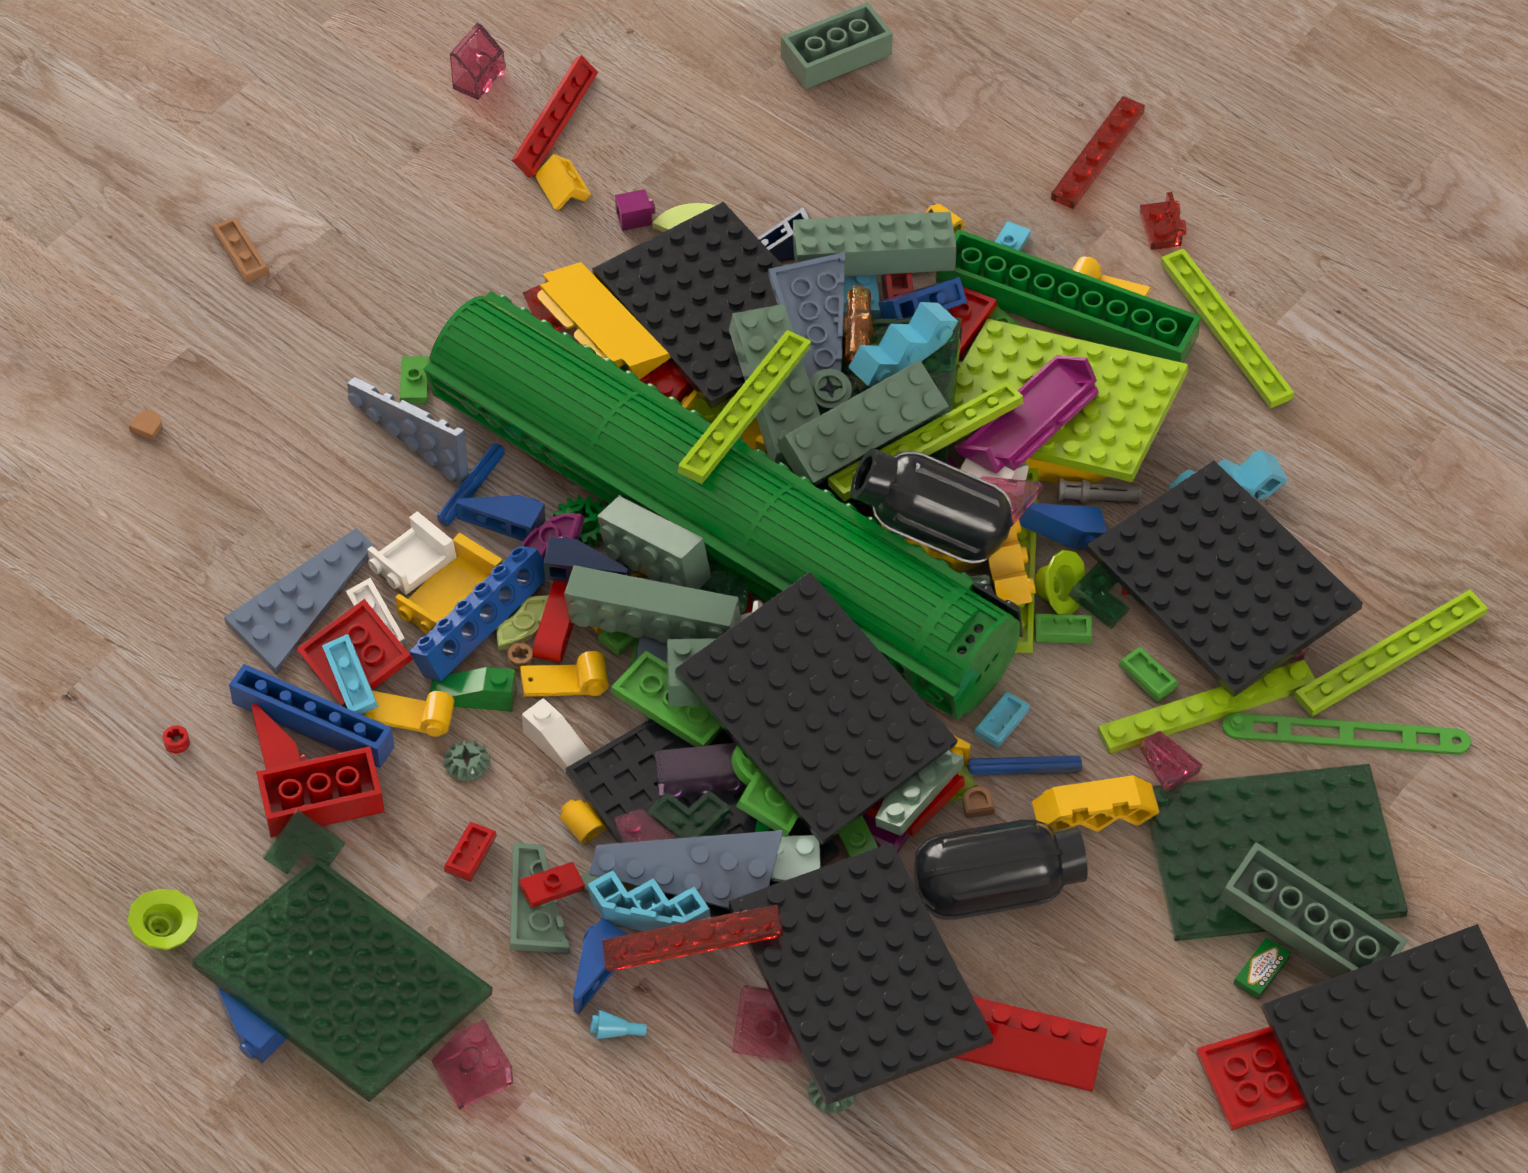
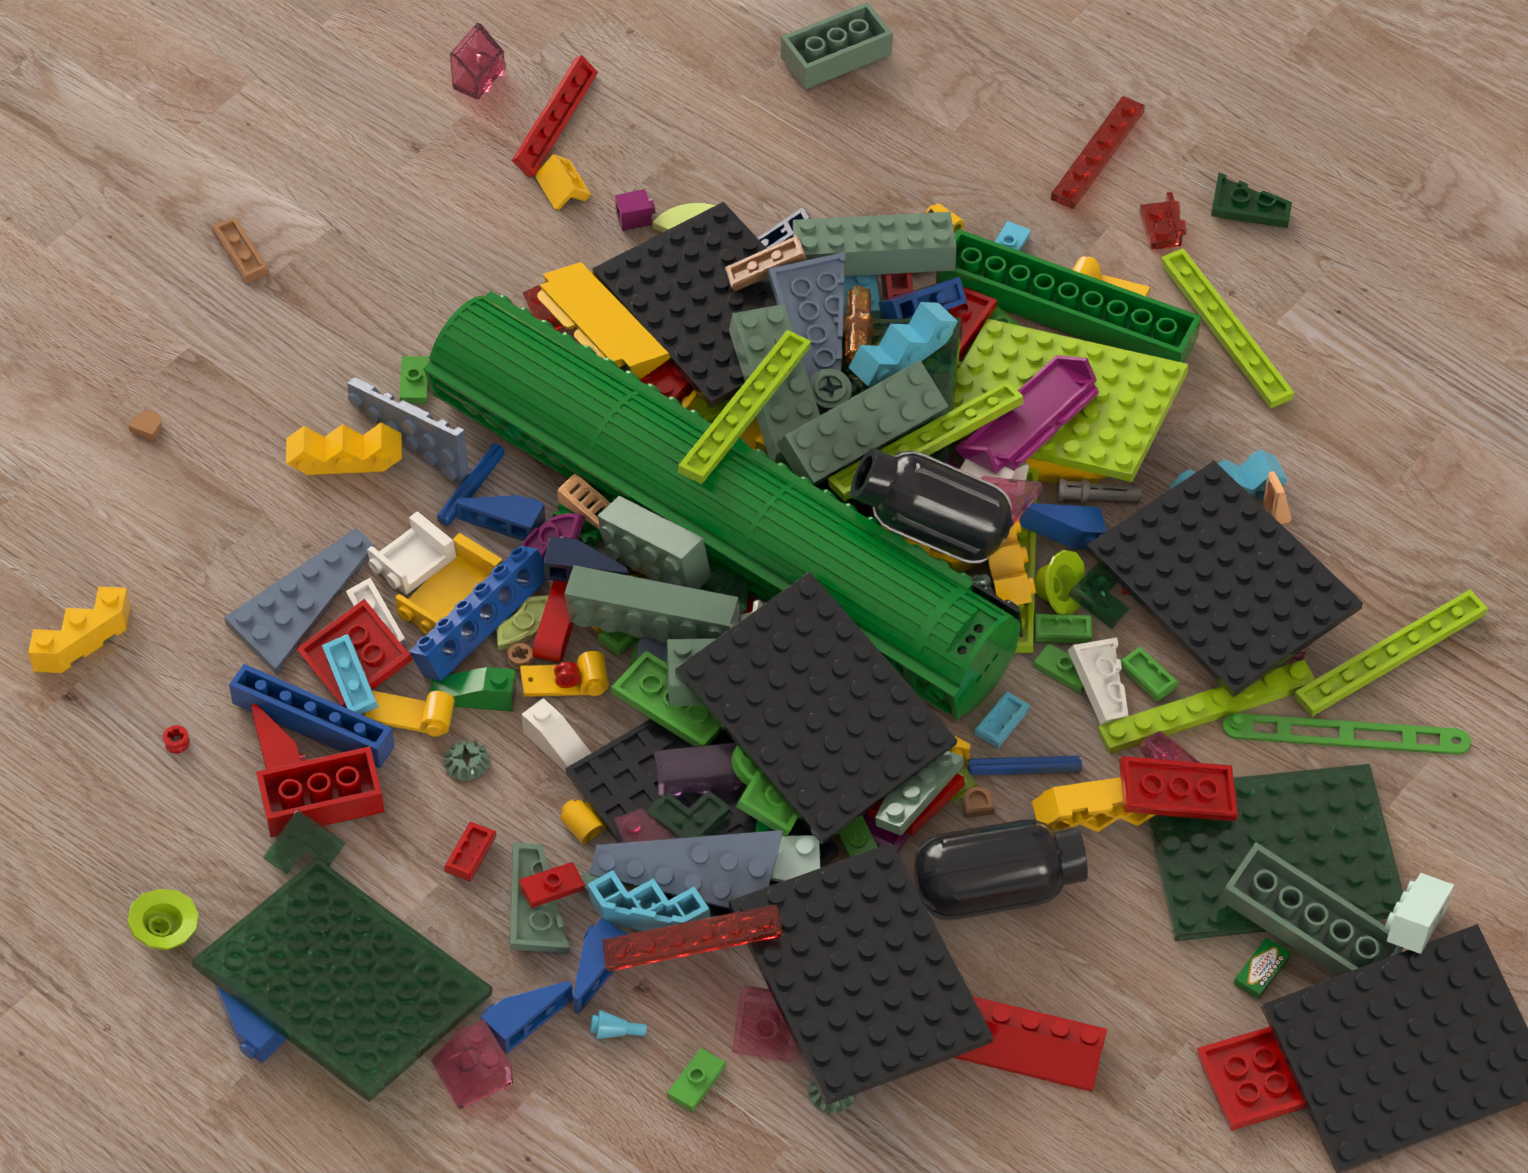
(81, 631): none -> yellow brick
(344, 450): none -> yellow brick
(522, 1014): none -> blue slope
(567, 675): none -> red bush
(573, 490): none -> light nougat slope
(696, 1079): none -> bright green plate
(756, 266): none -> medium nougat tile
(1059, 666): none -> bright green plate
(1099, 674): none -> white wing
(1178, 788): none -> red tile
(1244, 204): none -> dark green wing
(1275, 499): none -> light nougat slope
(1418, 912): none -> light aqua brick

